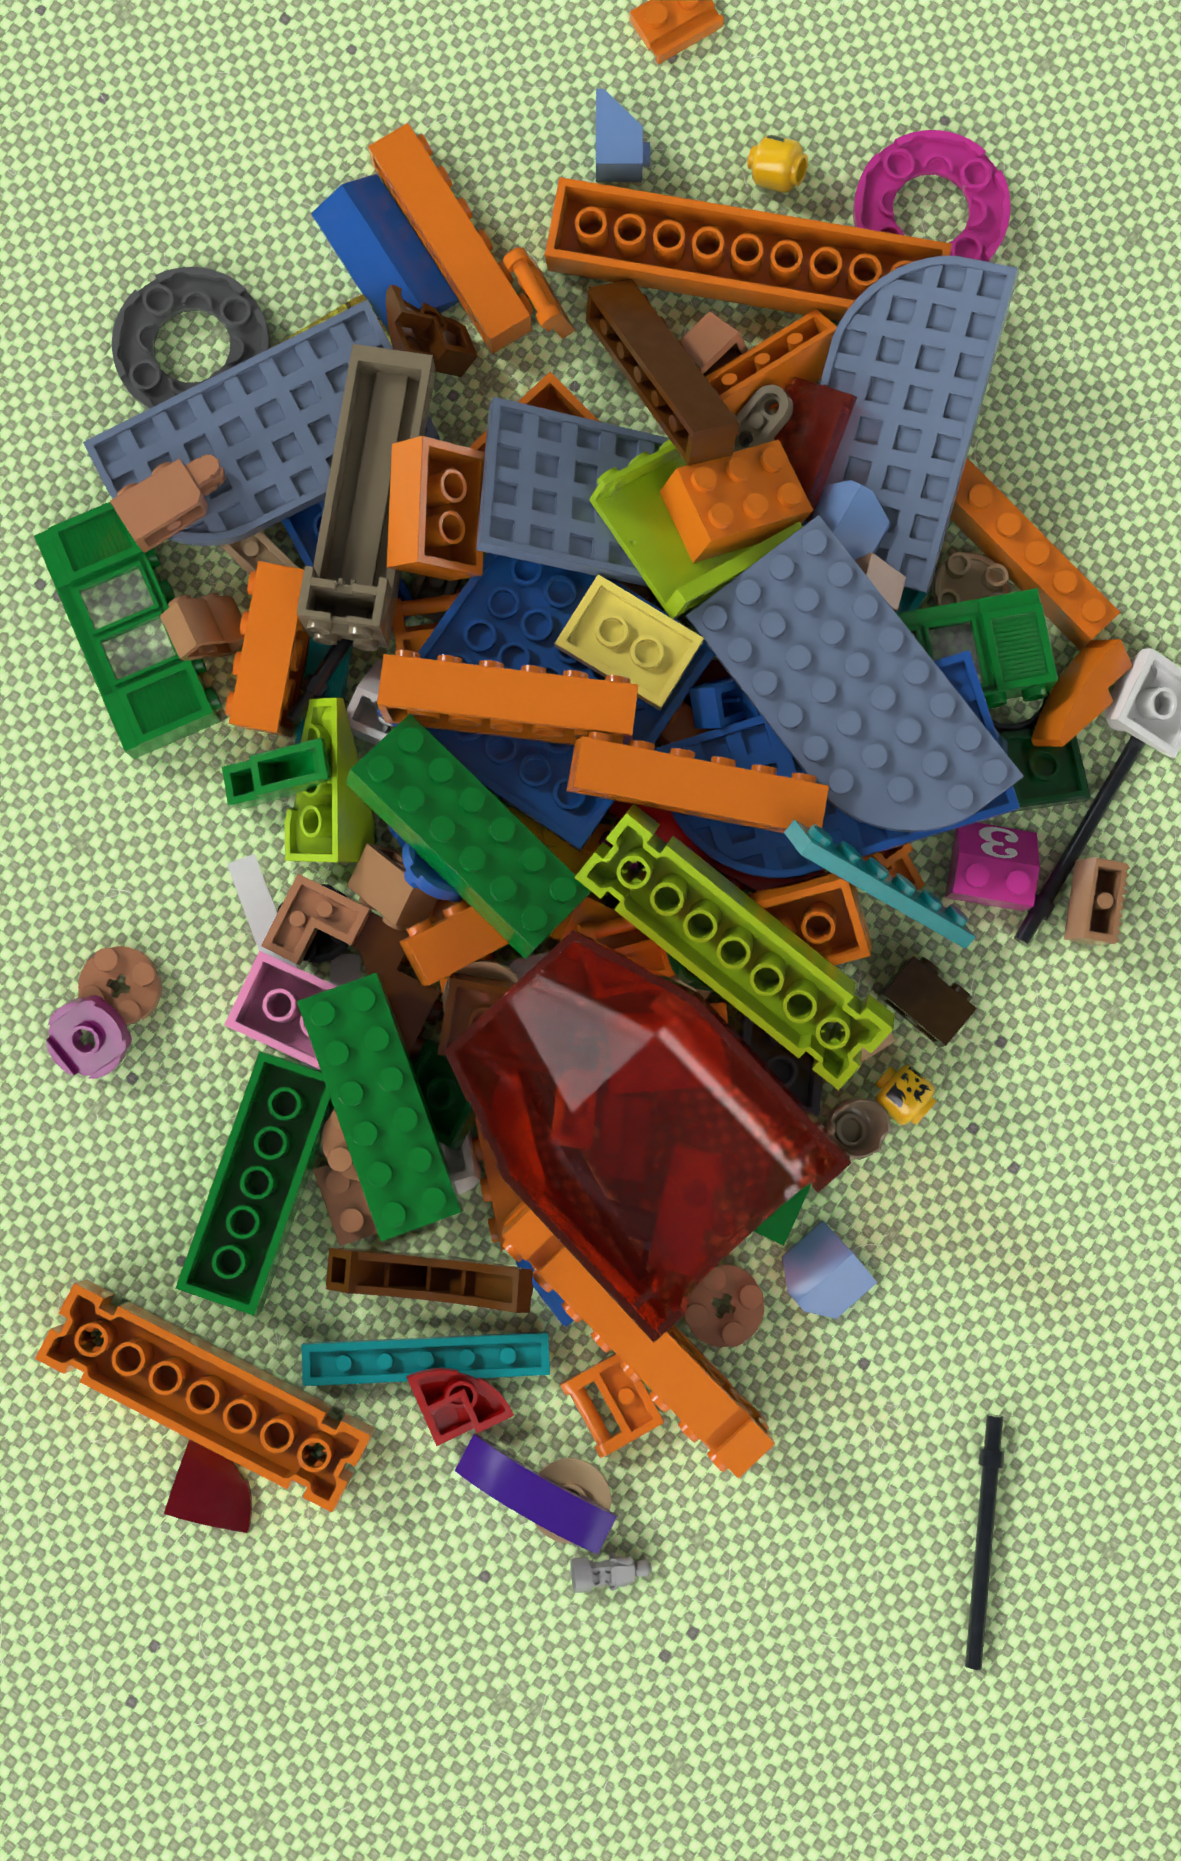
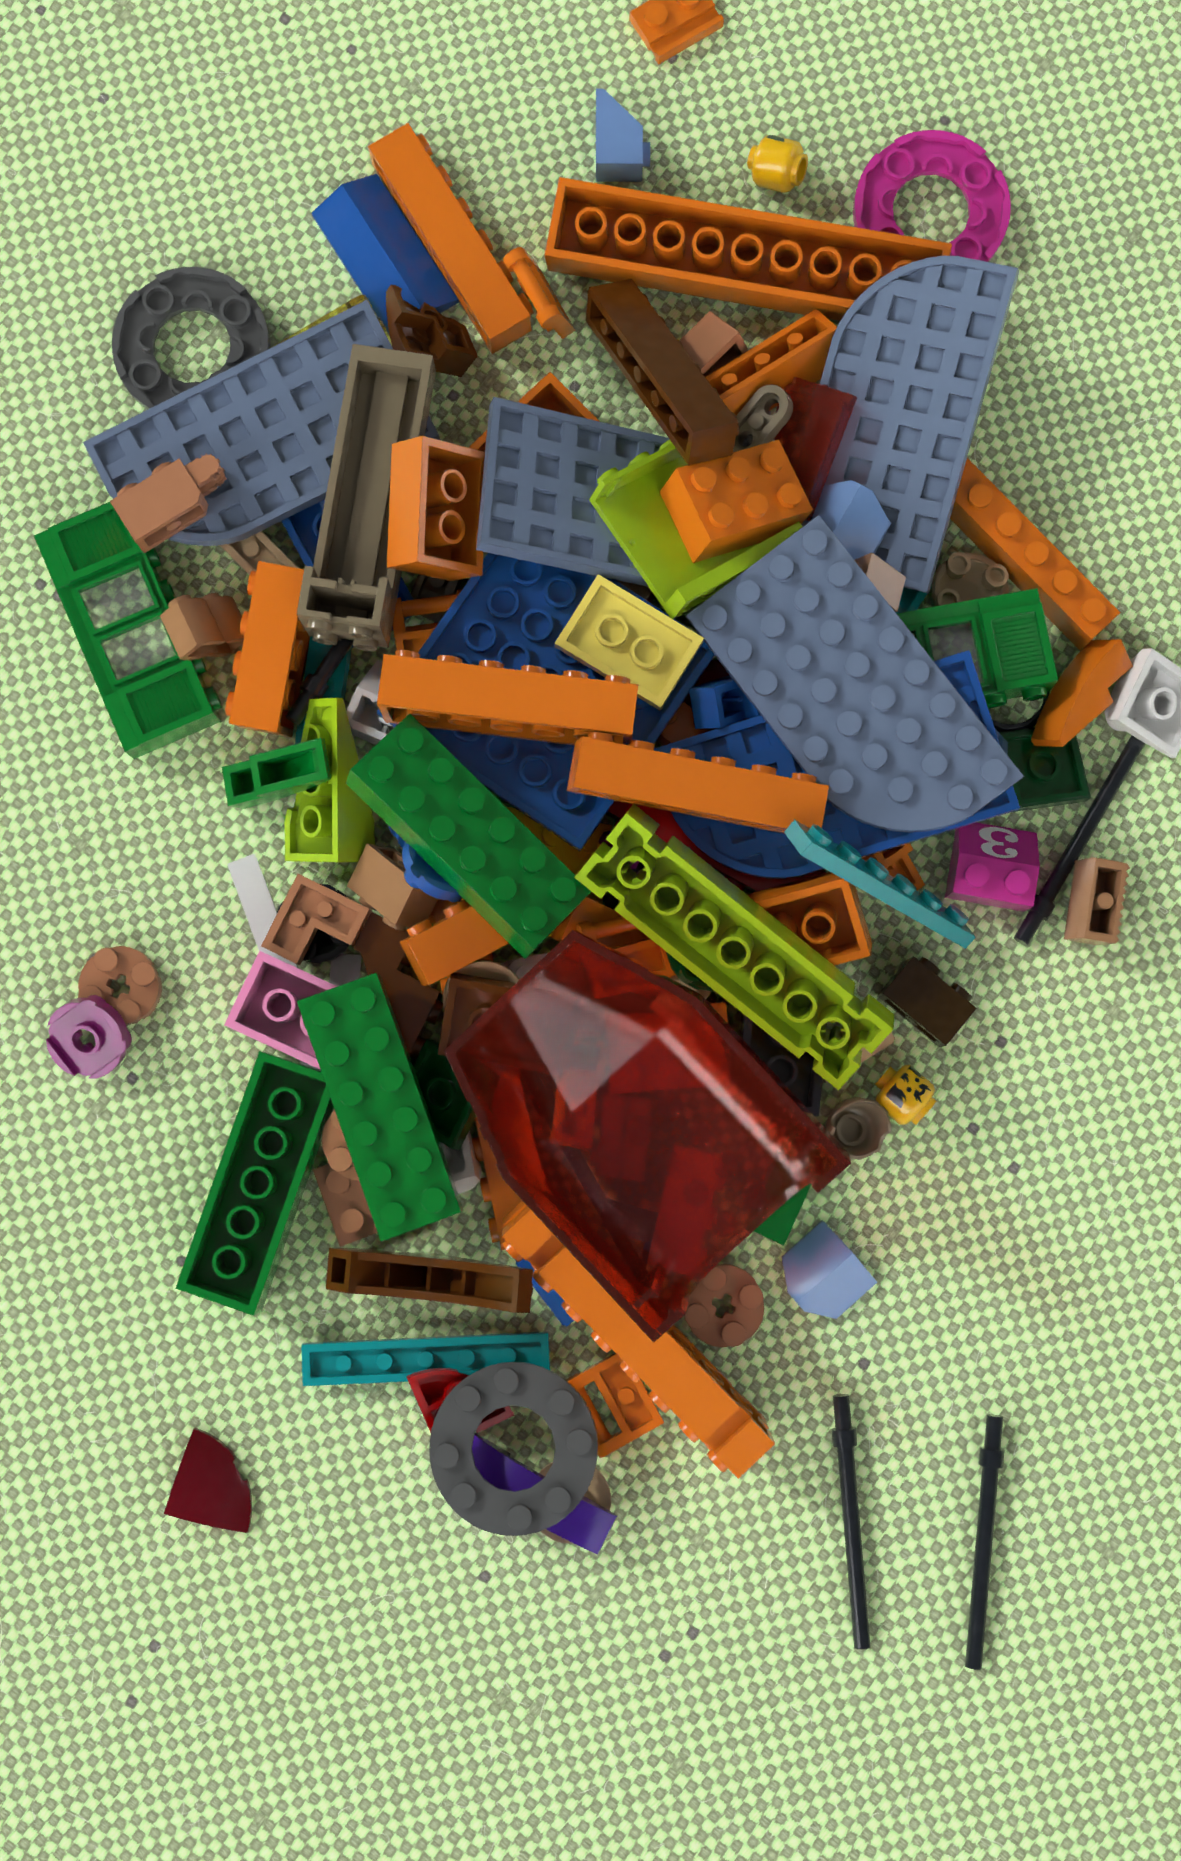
(205, 1394): orange brick -> none
(574, 1457): none -> dark grey plate
(615, 1572): light grey piece -> none
(845, 1438): none -> black bar

